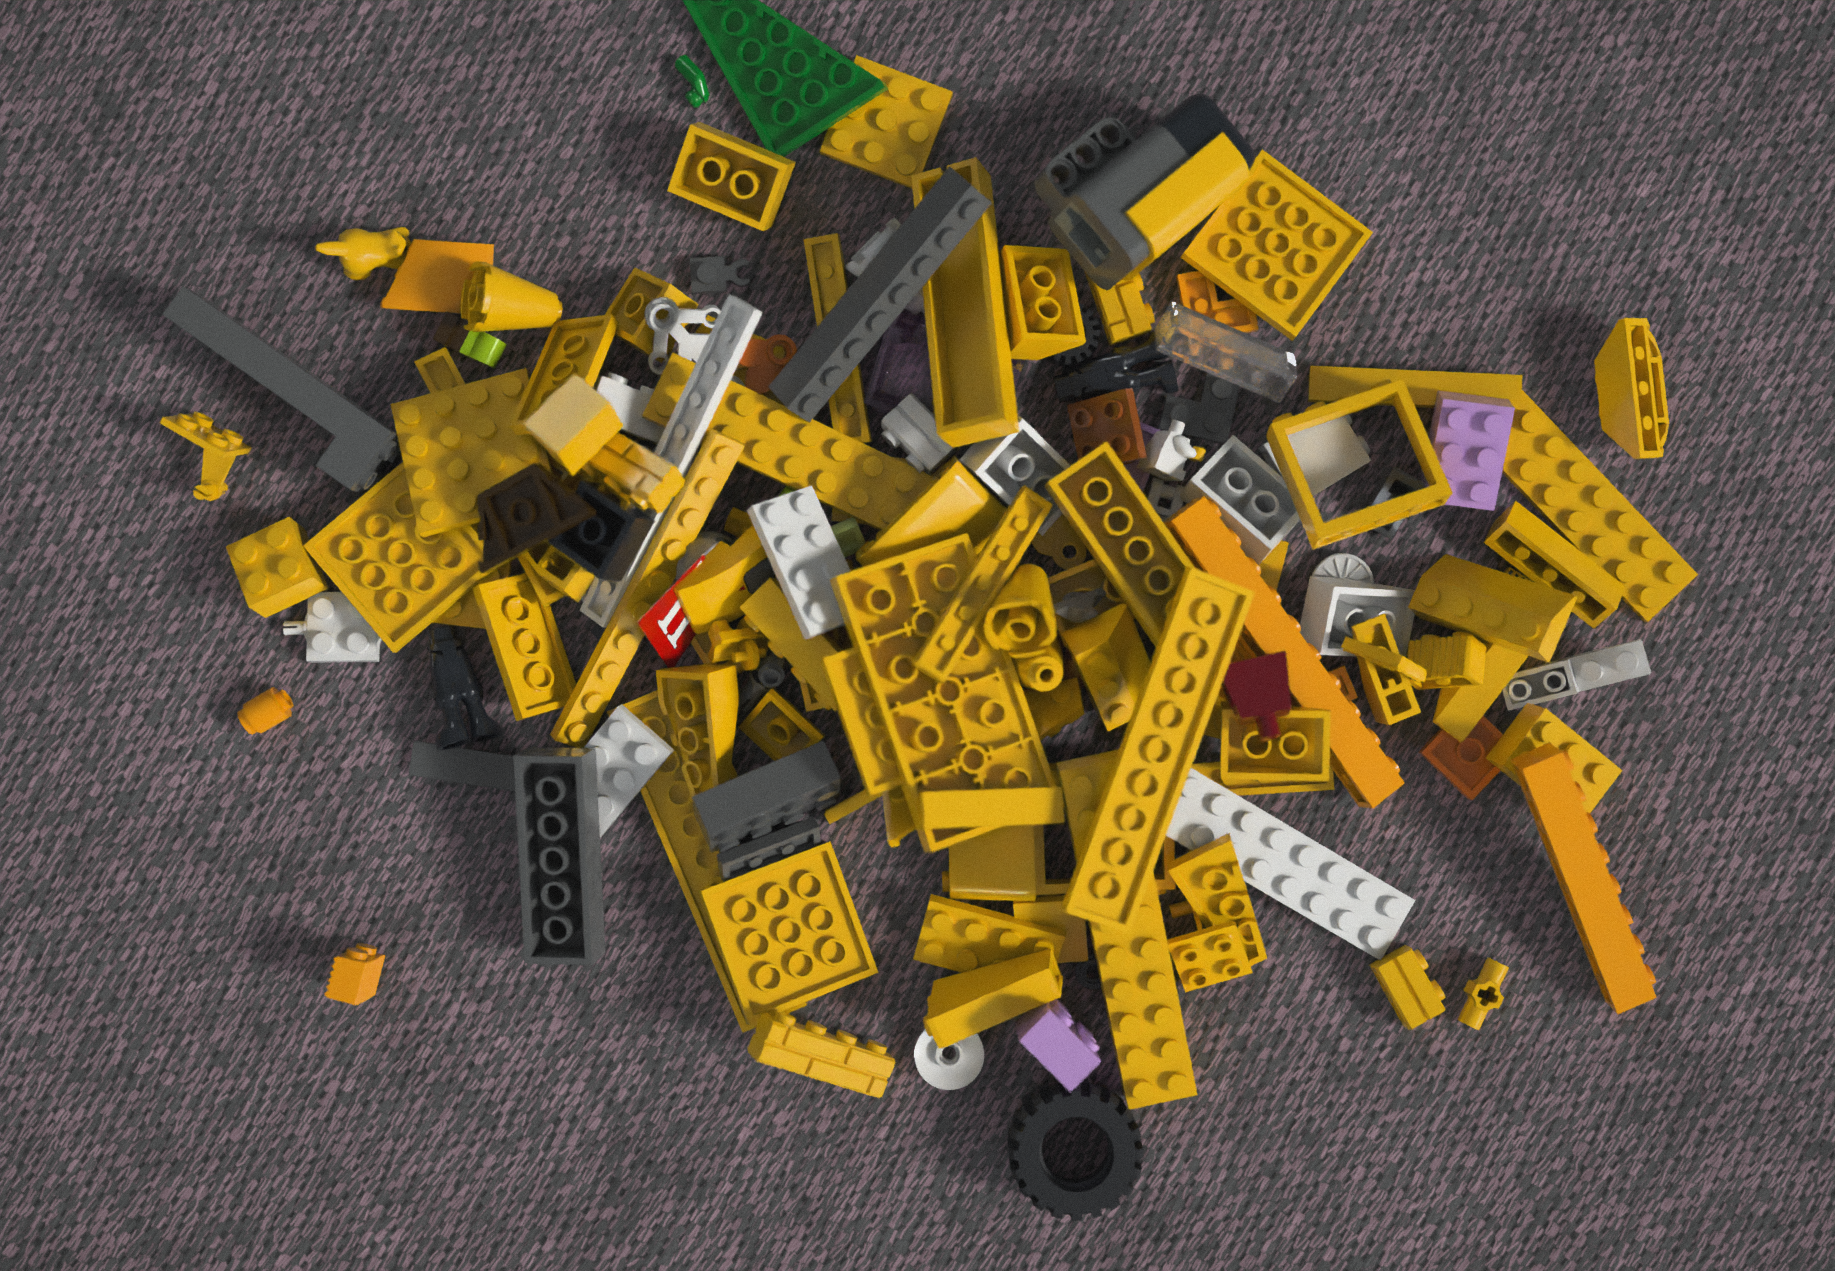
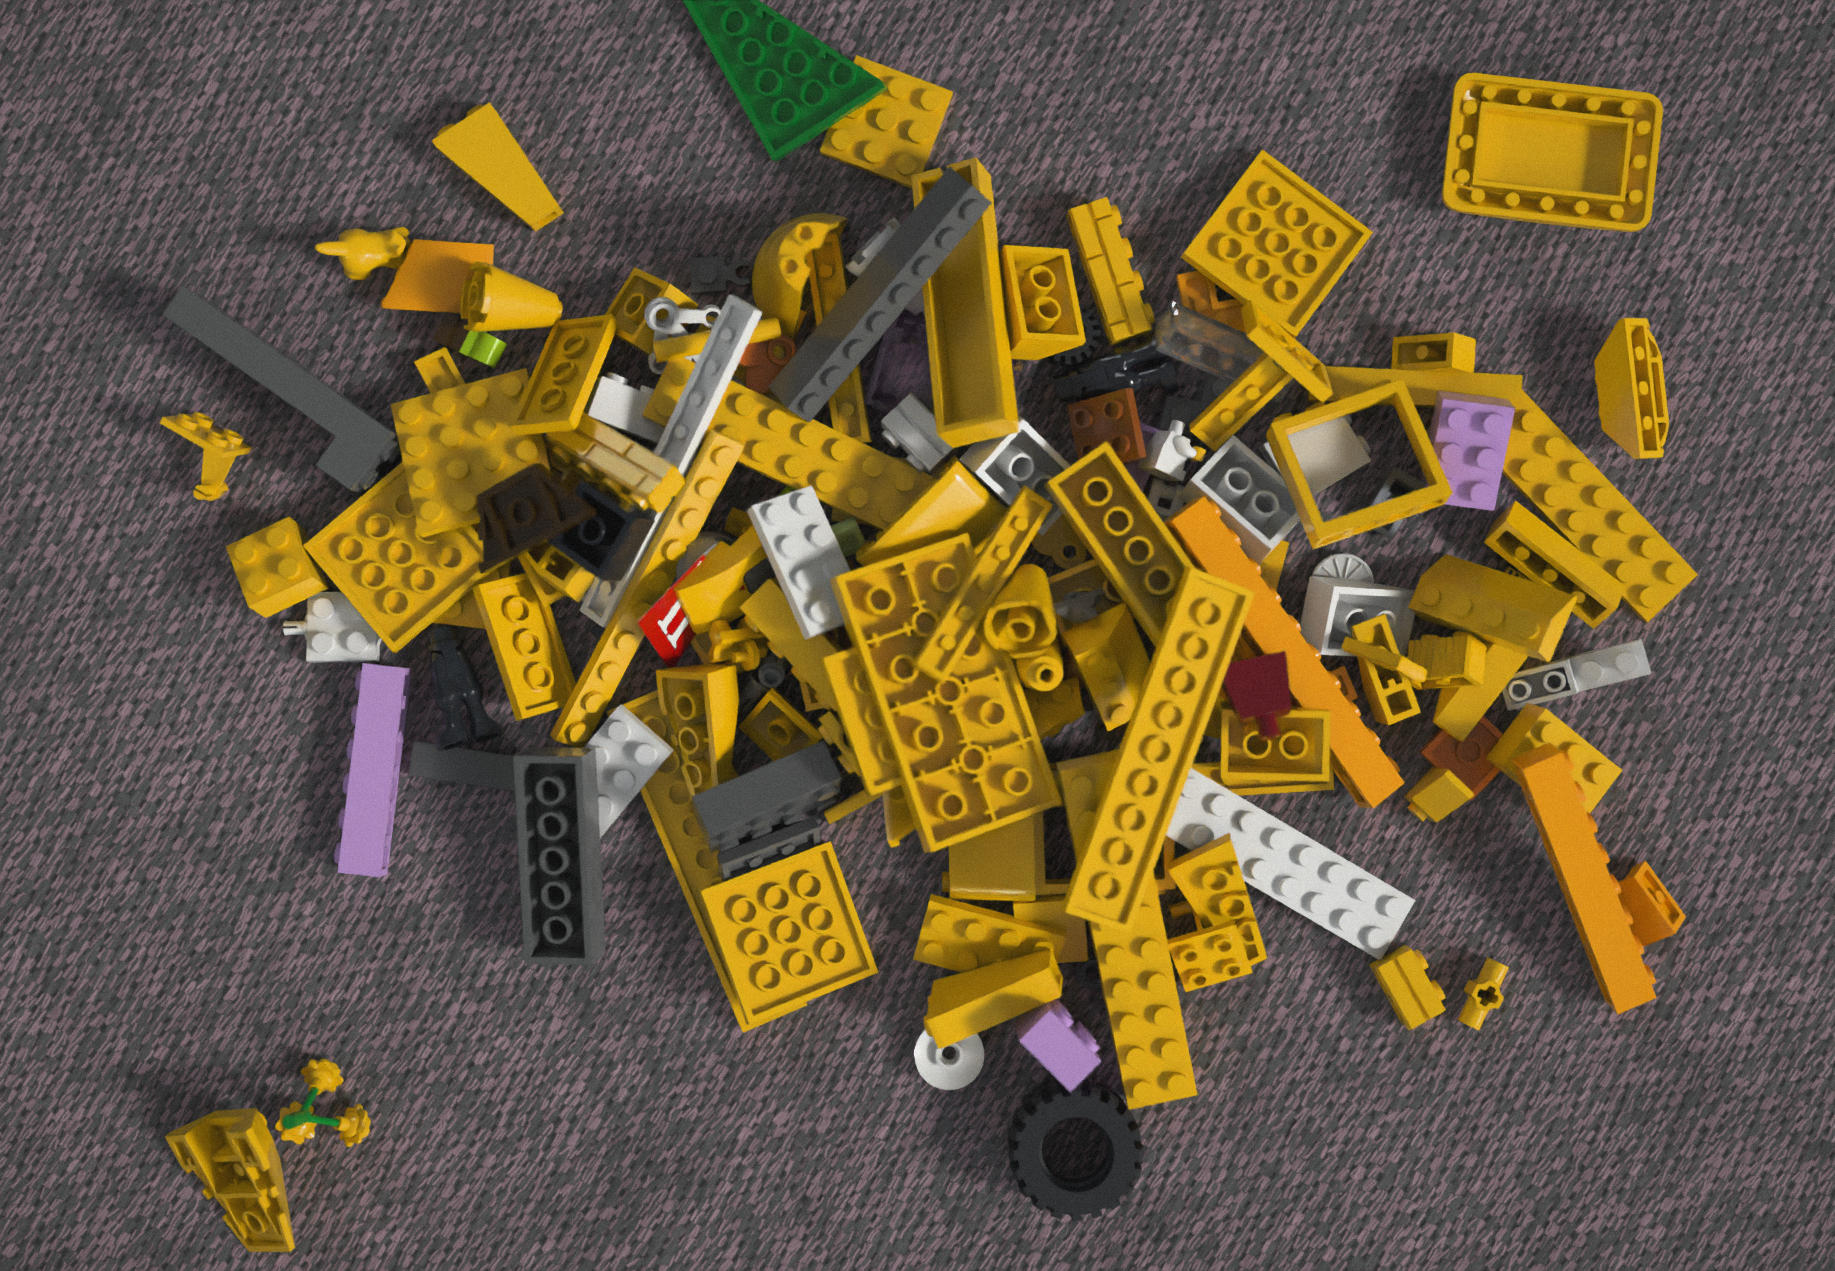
(242, 1171): none -> yellow wedge
(265, 710): light orange brick -> none
(299, 1122): none -> yellow plant
(355, 974): light orange brick -> none
(373, 770): none -> lavender brick
(495, 161): none -> yellow slope
(573, 423): yellow slope -> none
(694, 343): none -> yellow piece
(695, 76): green arm -> none
(731, 176): yellow brick -> none
(781, 268): none -> yellow cone
(820, 1054): yellow brick -> none
(833, 731): none -> yellow plate
(991, 807): yellow tile -> none
(1142, 191): piece -> none
(1261, 379): none -> yellow piece
(1434, 352): none -> yellow slope
(1437, 795): none -> yellow slope
(1552, 152): none -> yellow wedge
(1650, 905): none -> light orange panel

